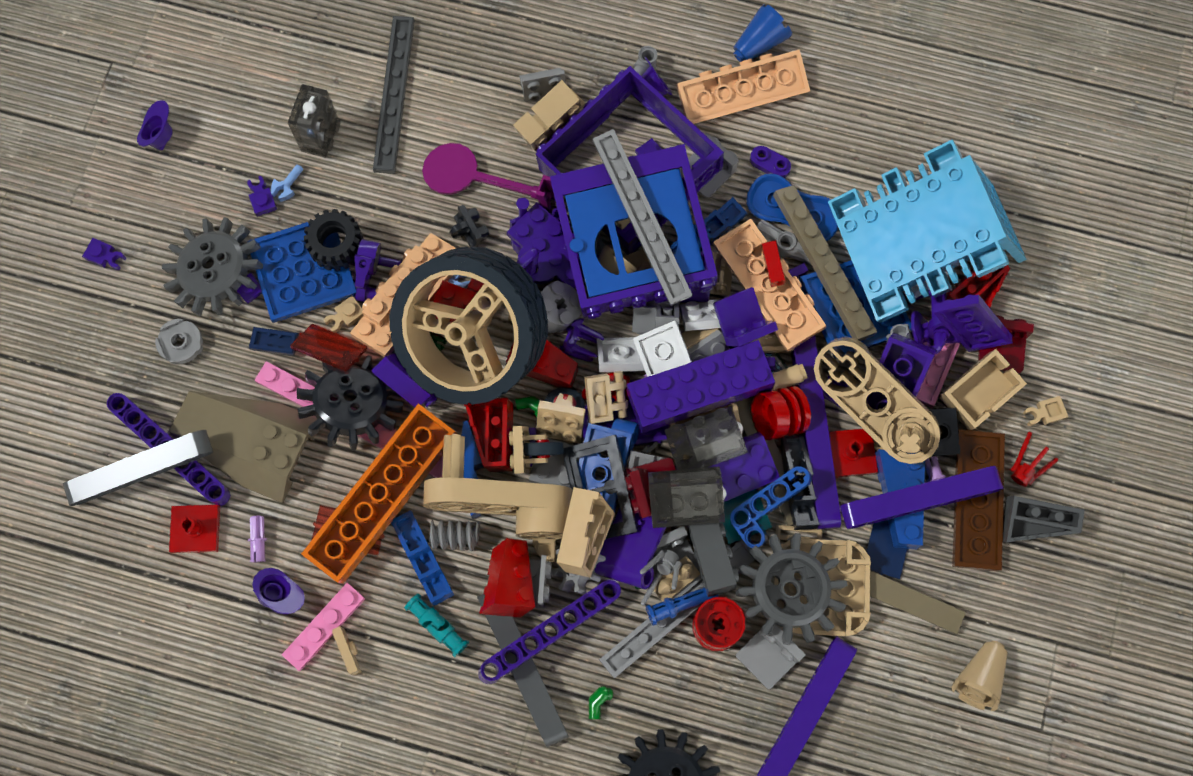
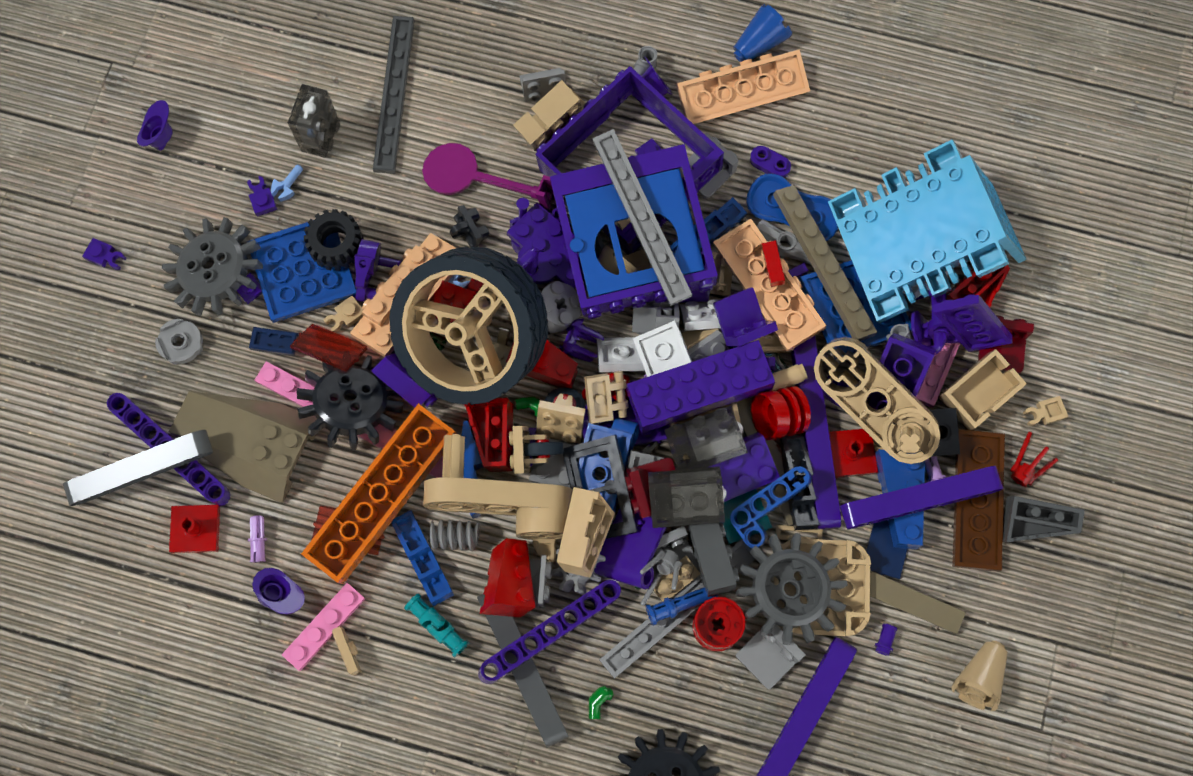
(500, 347): none -> dark tan plate
(886, 640): none -> dark purple pin

